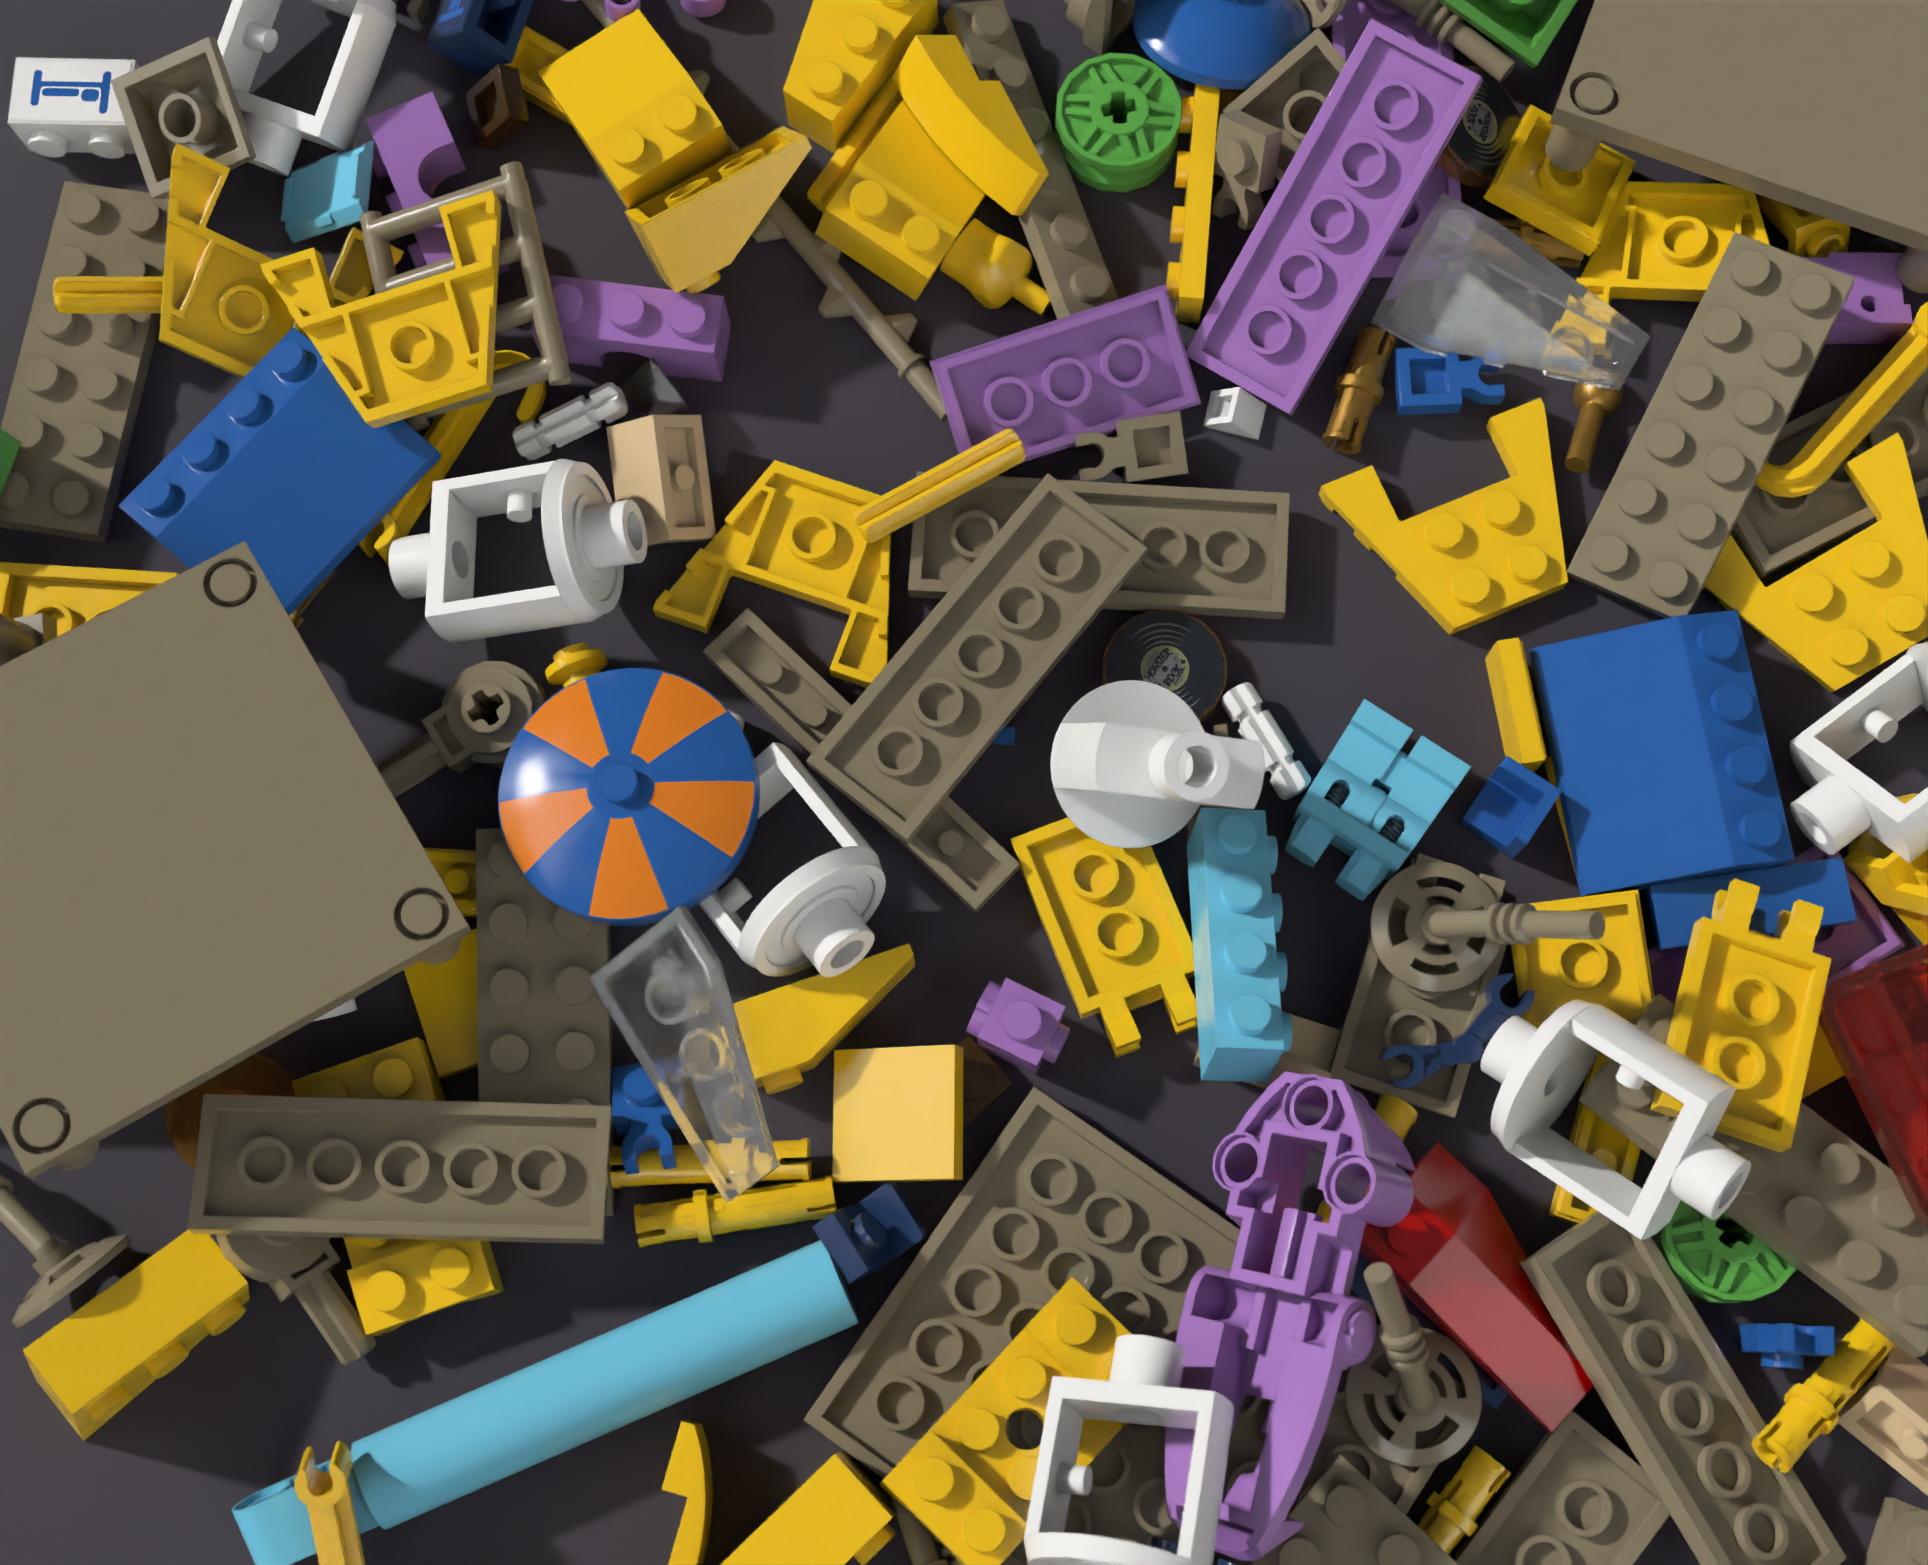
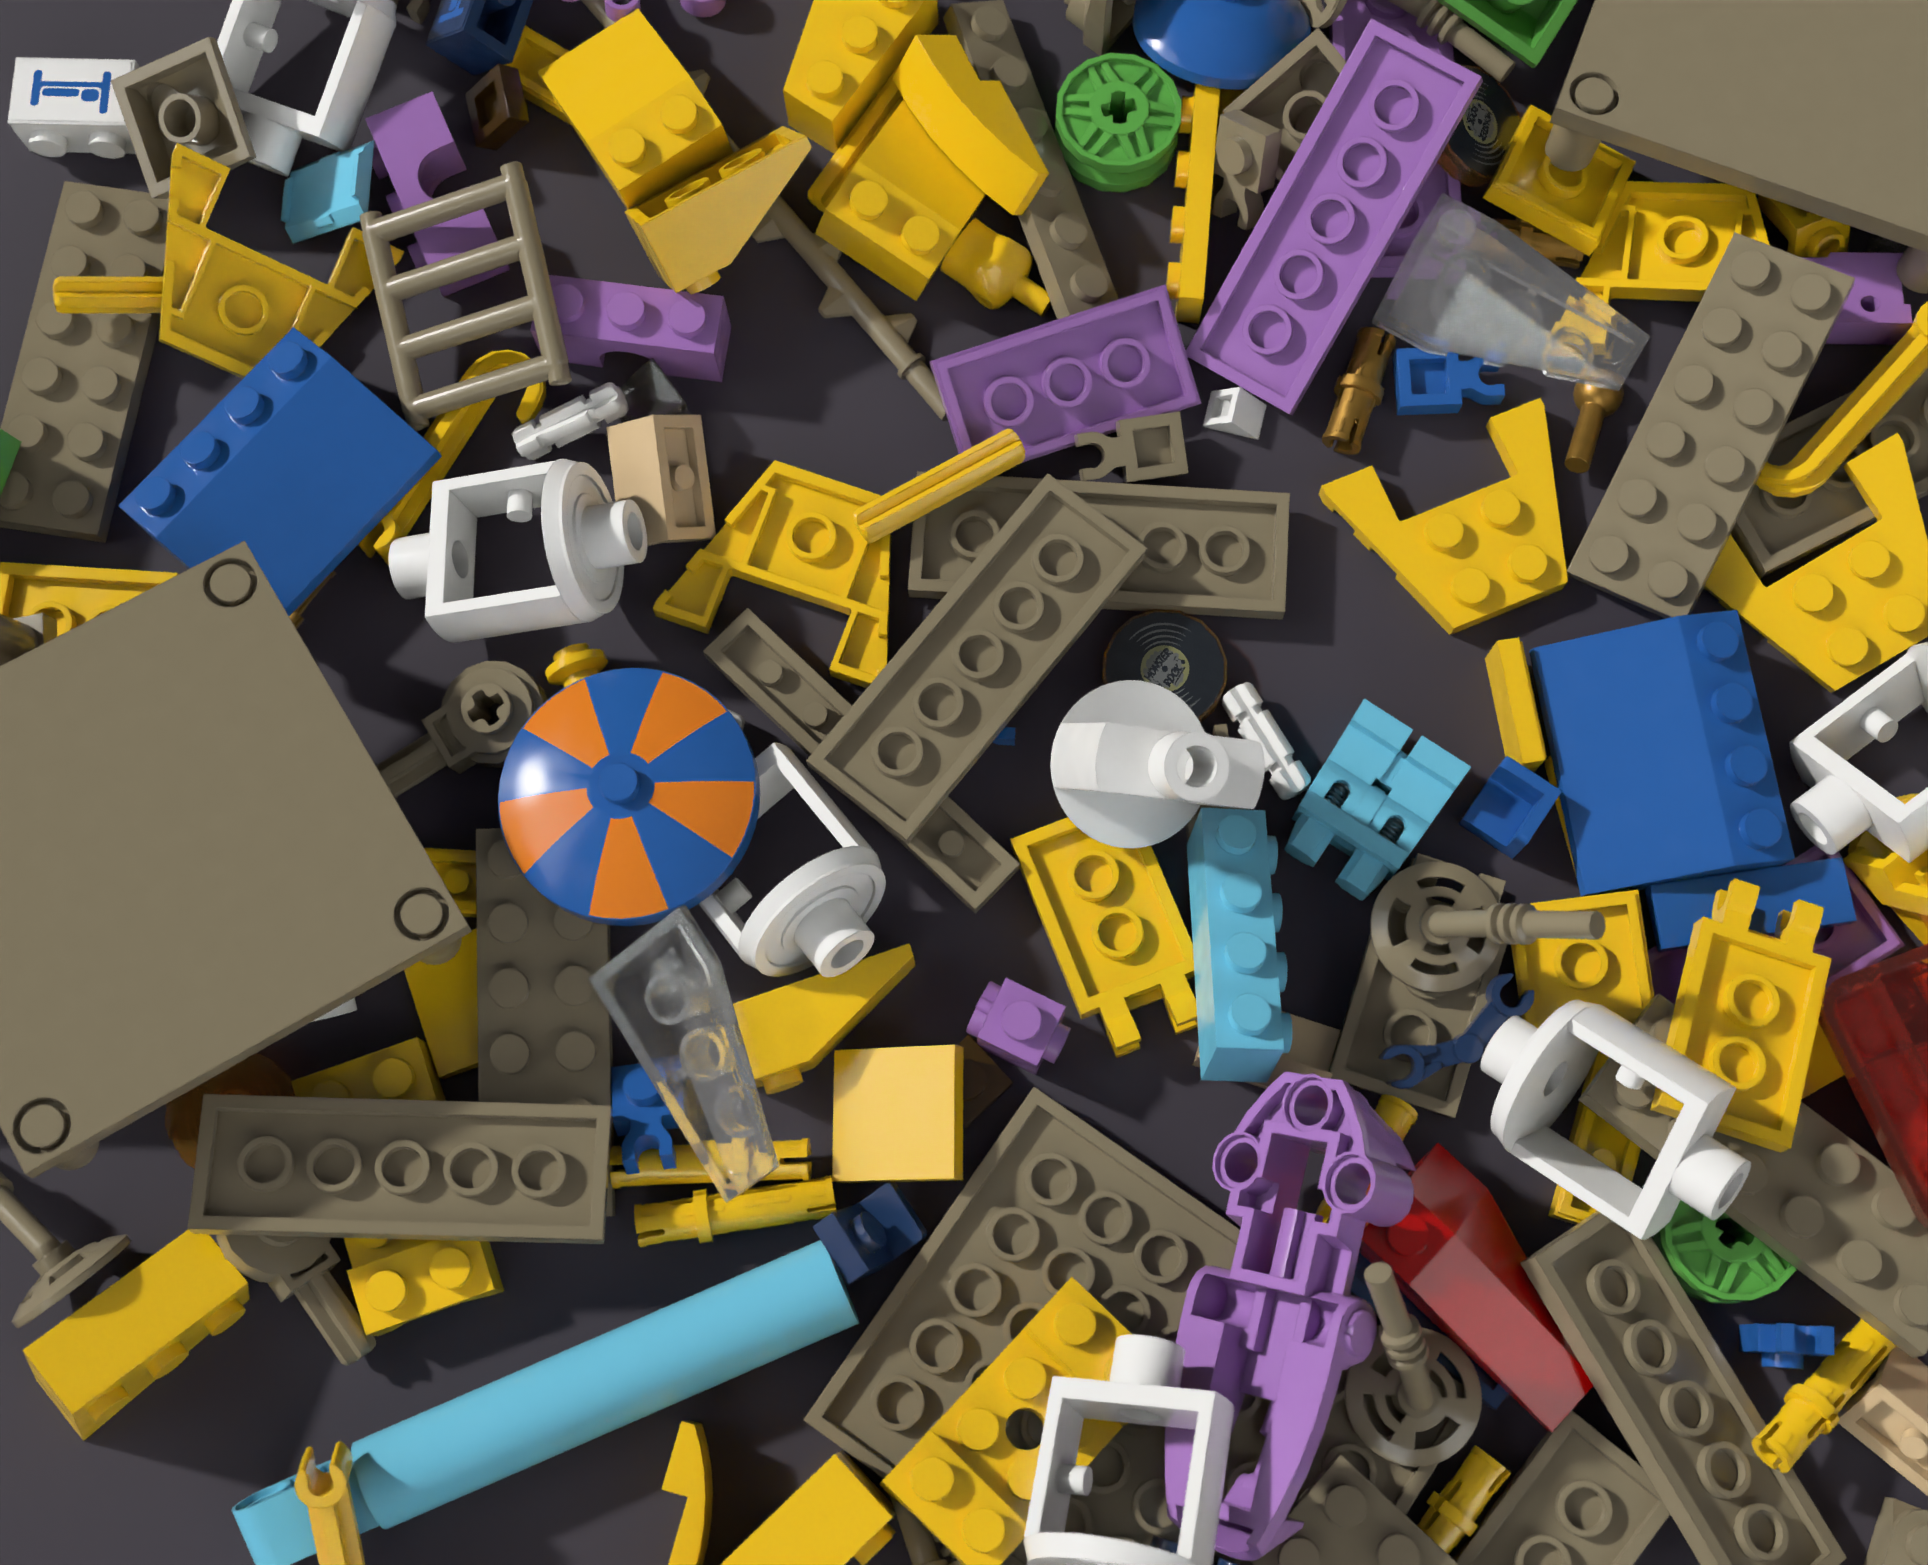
(413, 342): yellow wing -> none

